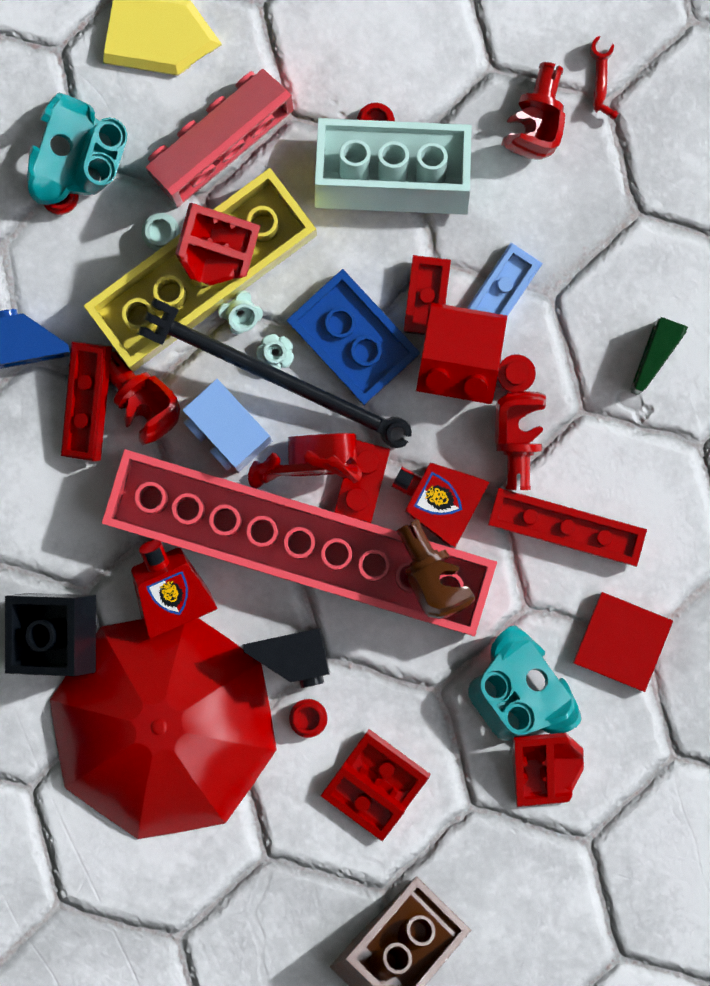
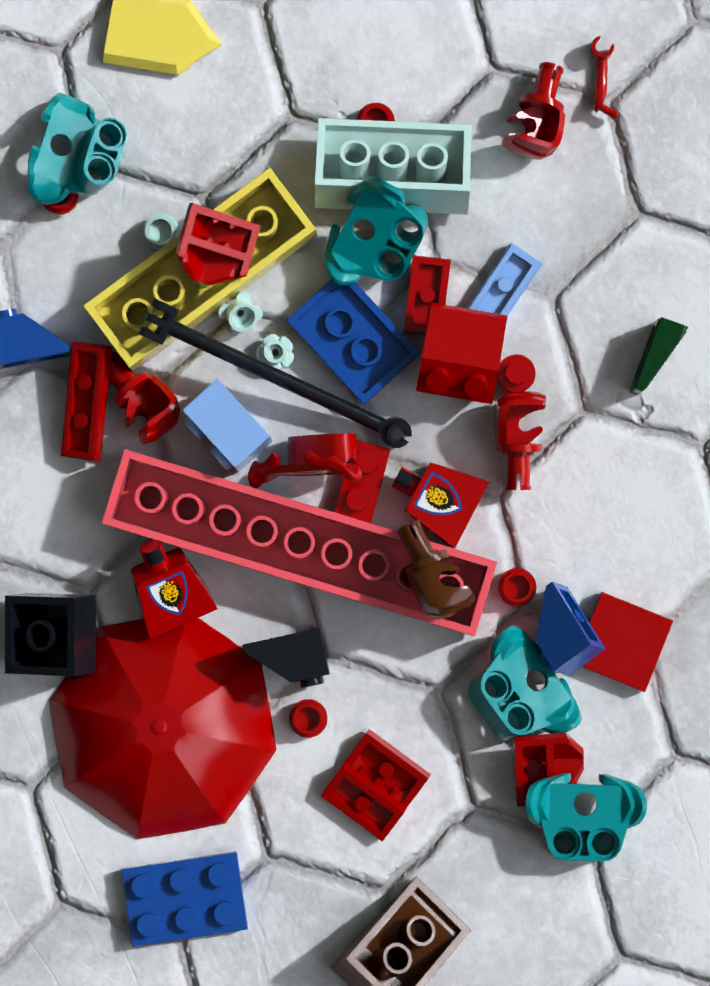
(184, 898): none -> blue plate
(220, 136): coral slope -> none
(352, 257): none -> teal piece
(517, 587): none -> red plate
(565, 632): none -> blue slope
(567, 527): red plate -> none
(617, 808): none -> teal piece

